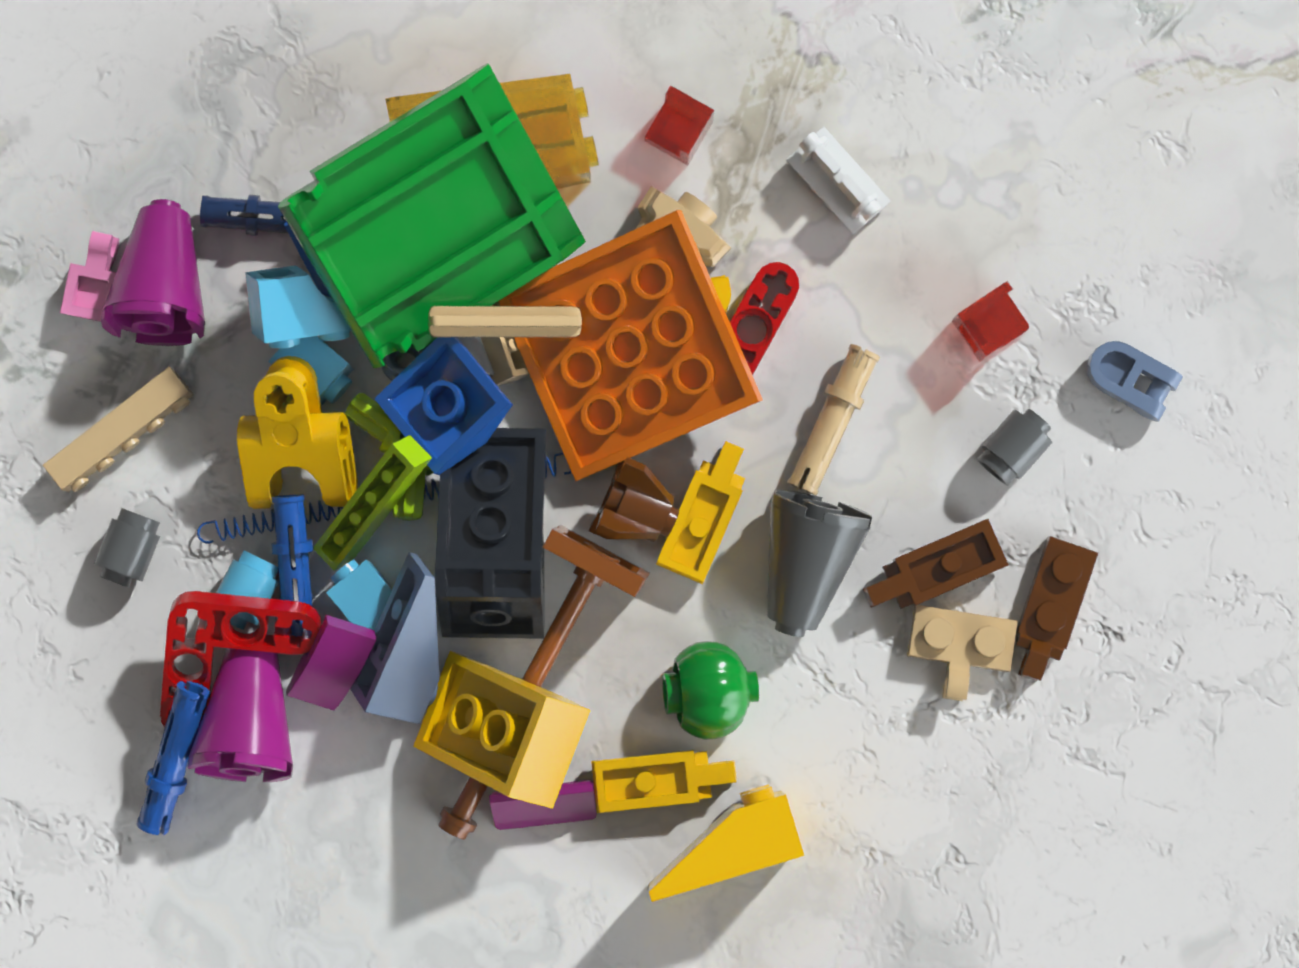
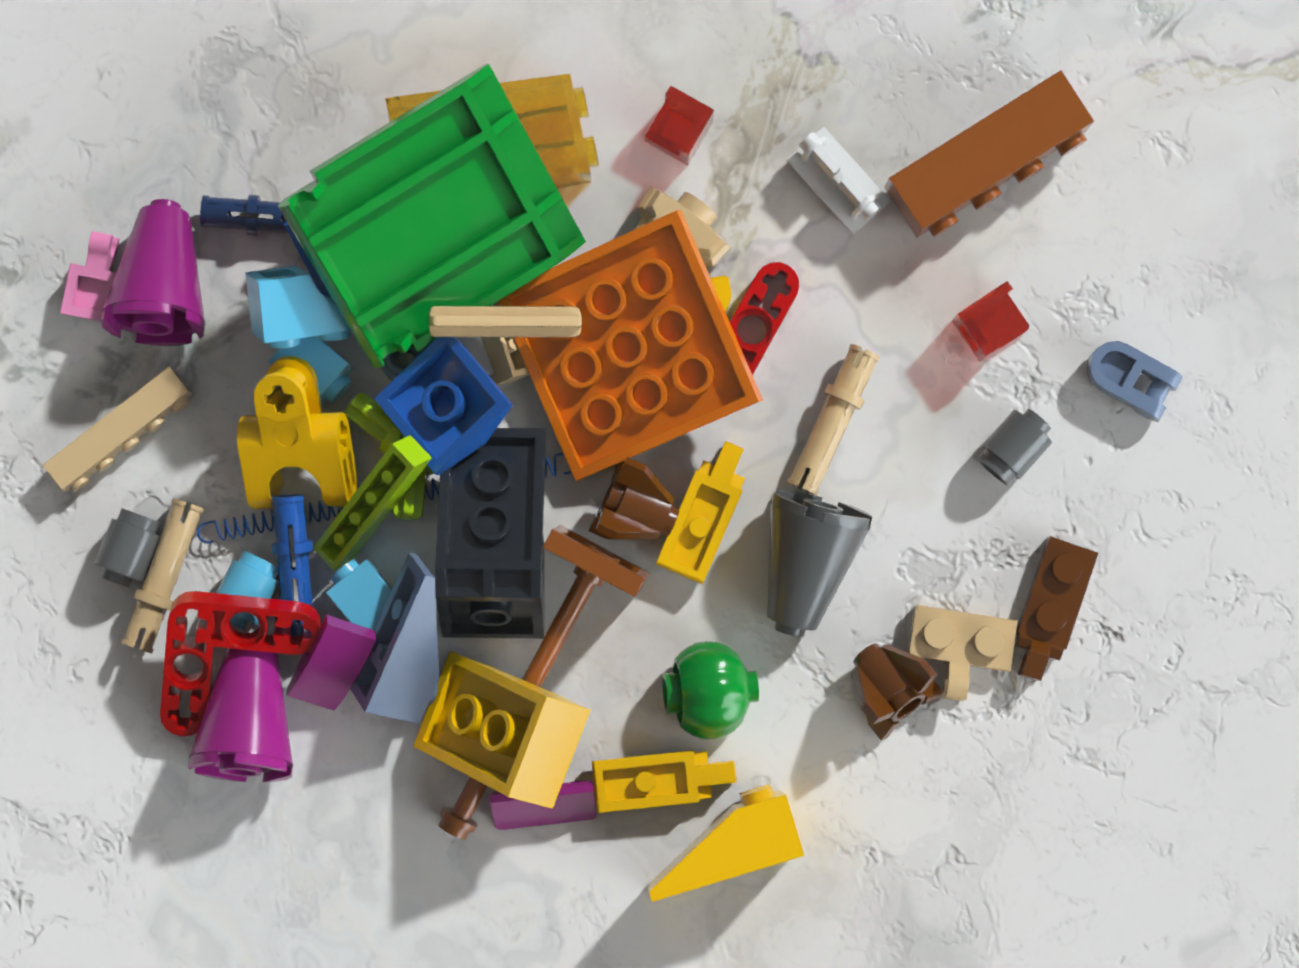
(162, 576): none -> tan pin
(167, 777): blue pin -> none
(892, 686): none -> reddish brown brick
(939, 567): reddish brown hinge -> none
(990, 154): none -> dark orange brick

